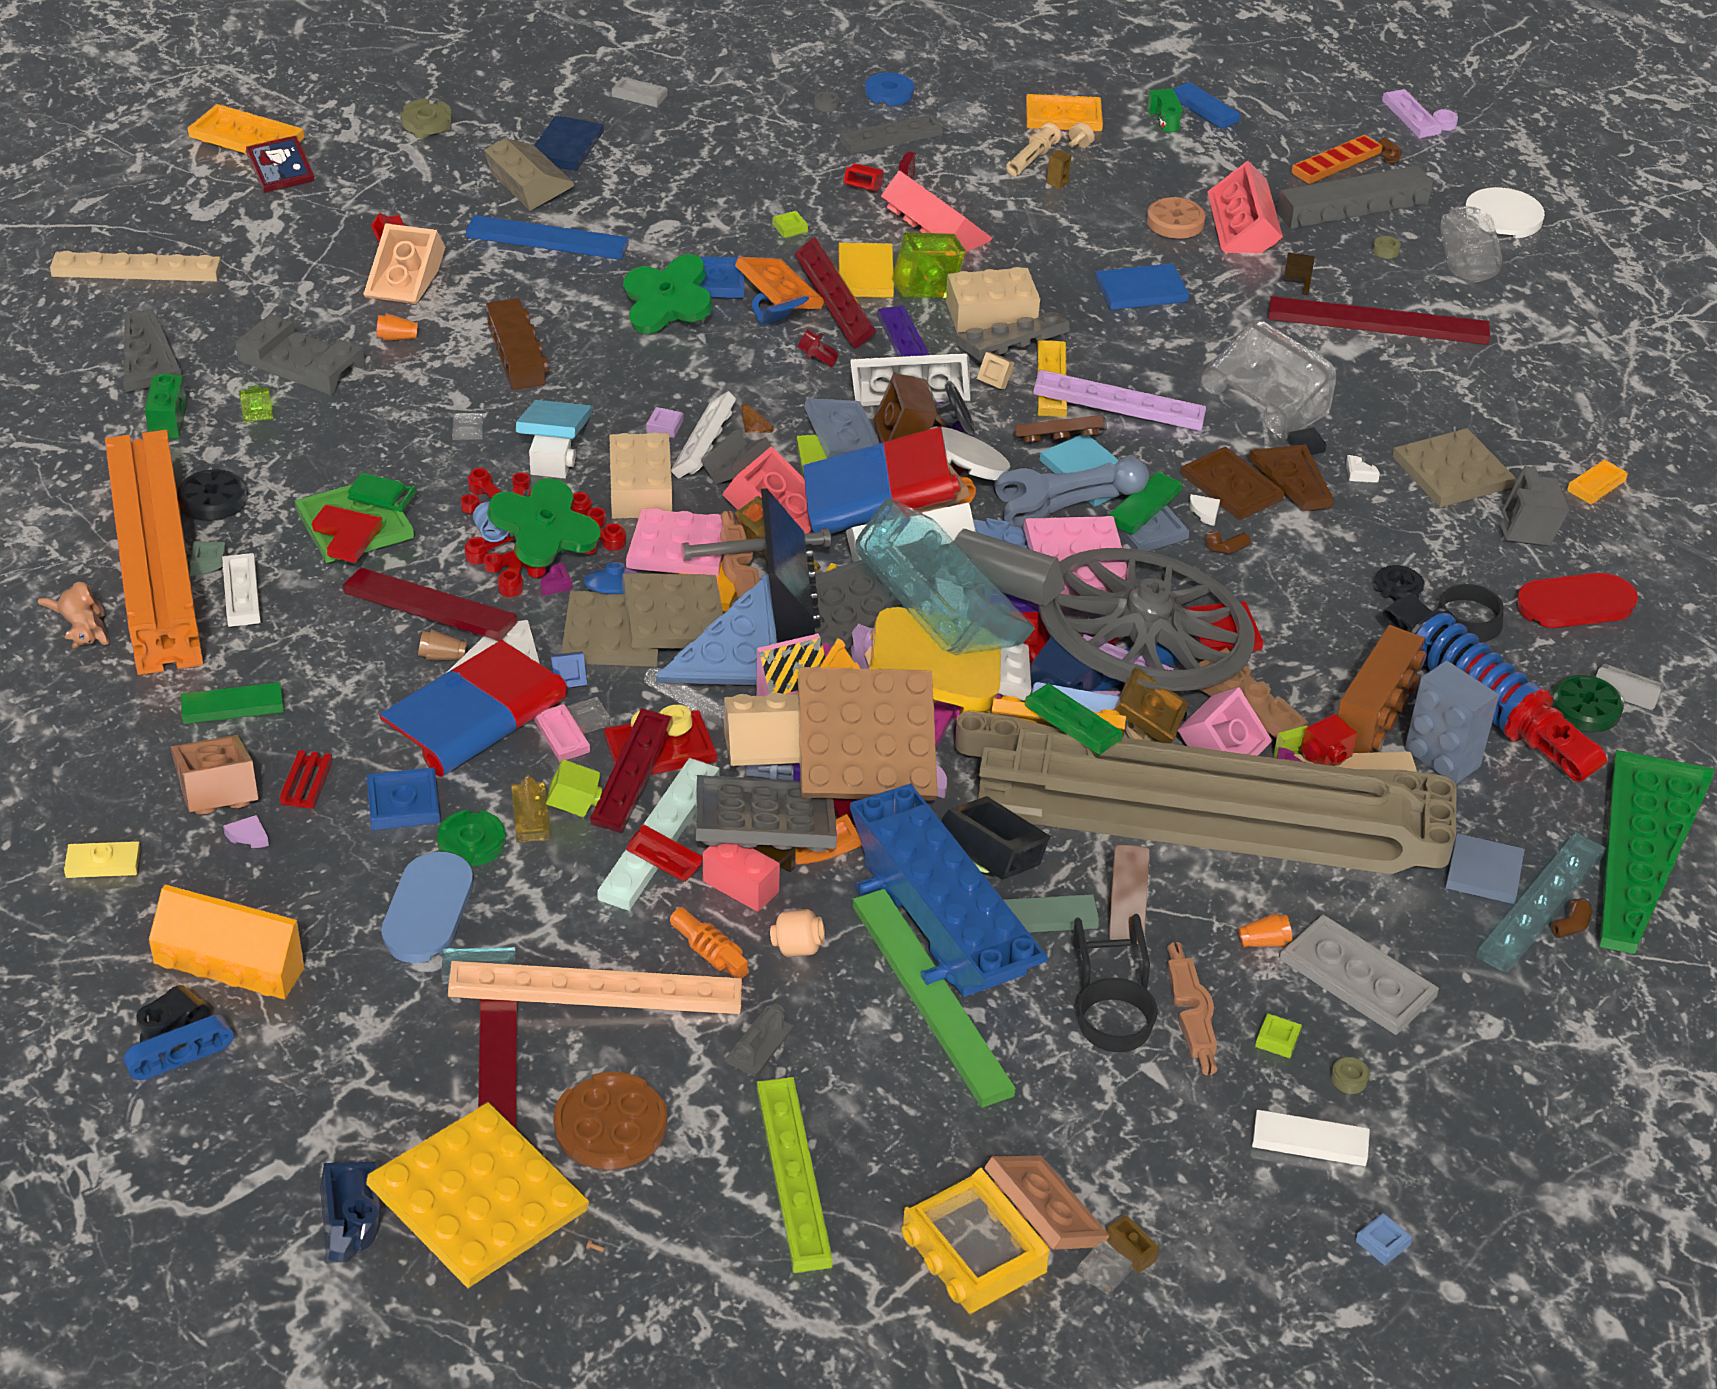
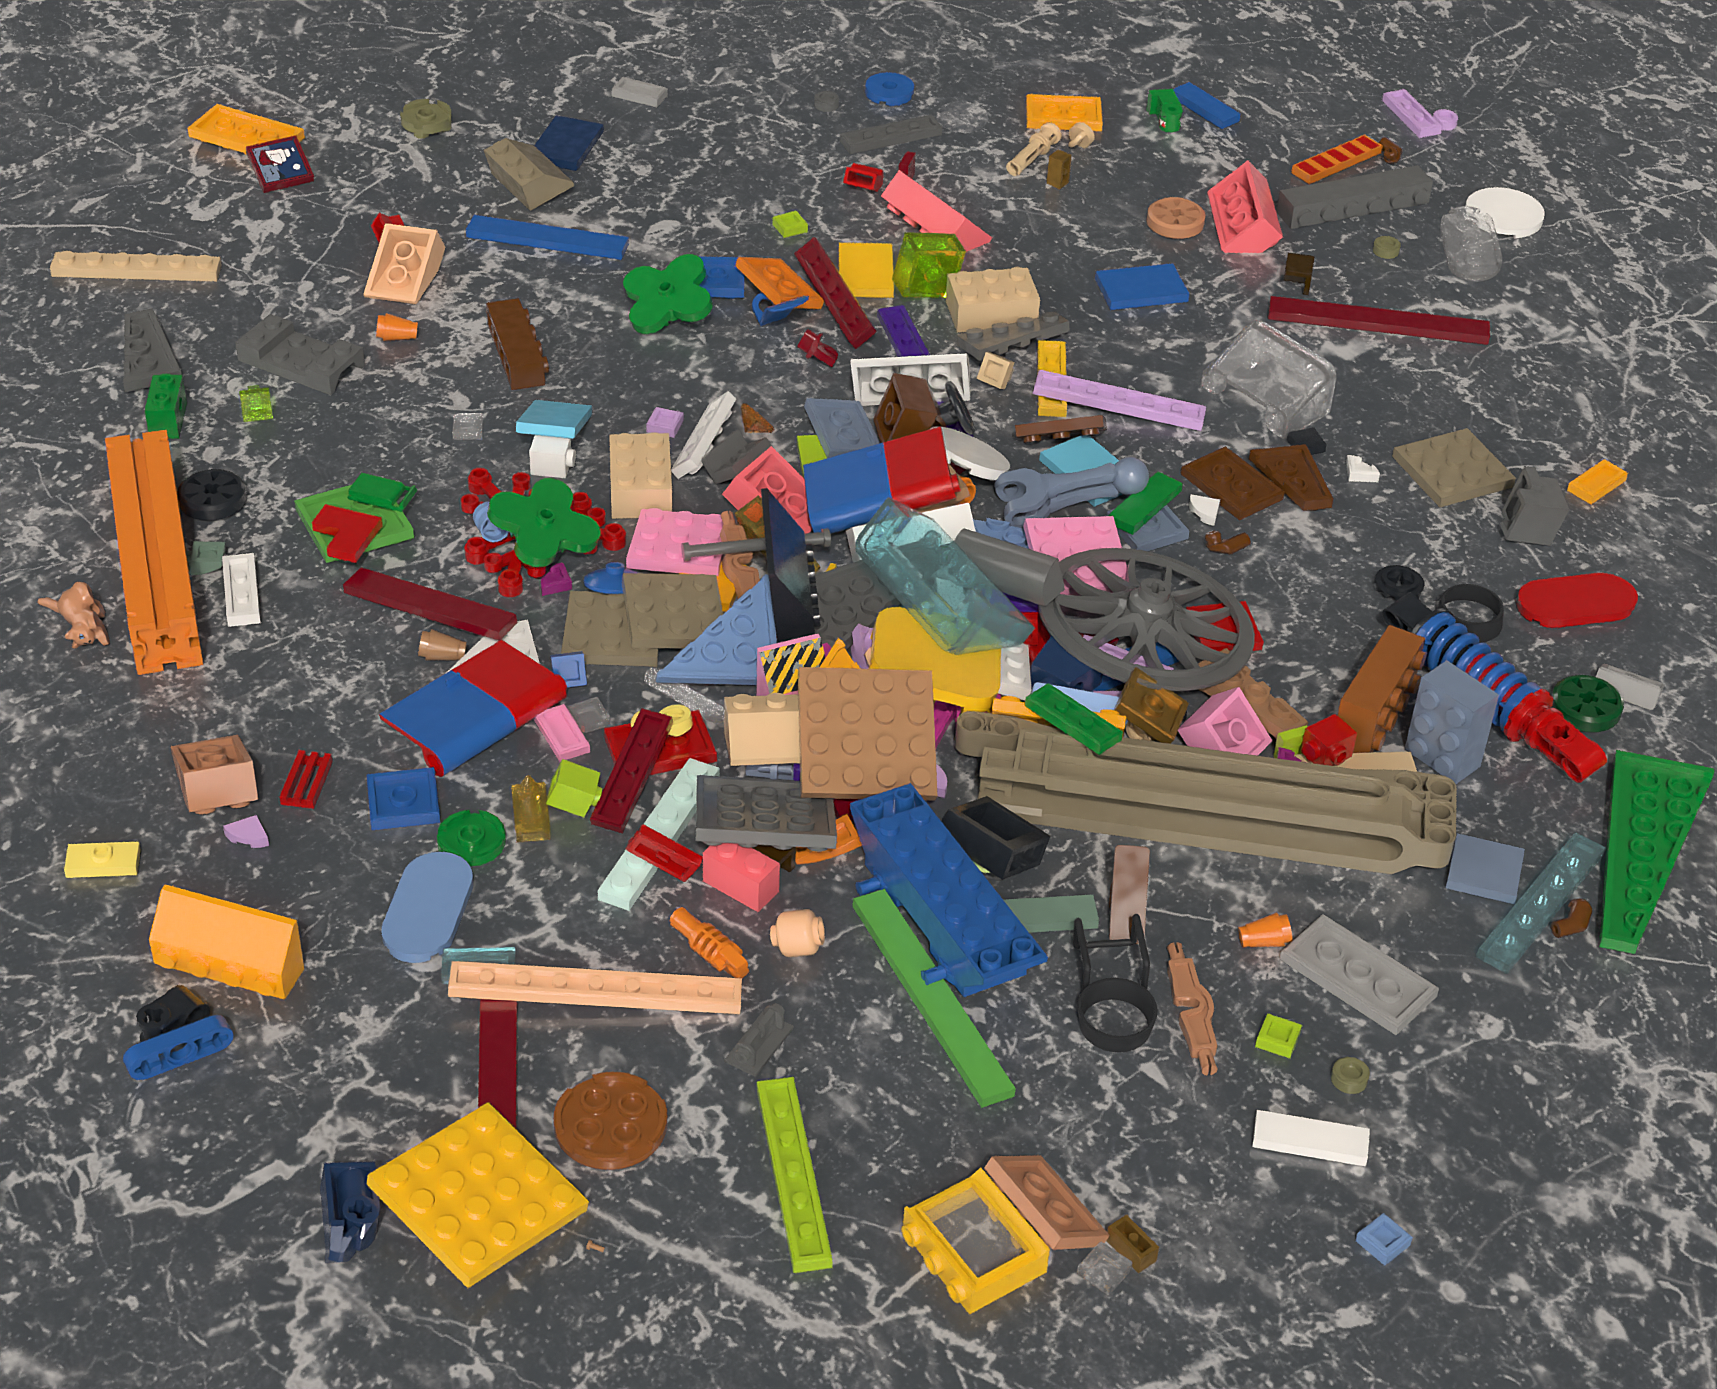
(231, 703): green tile -> none

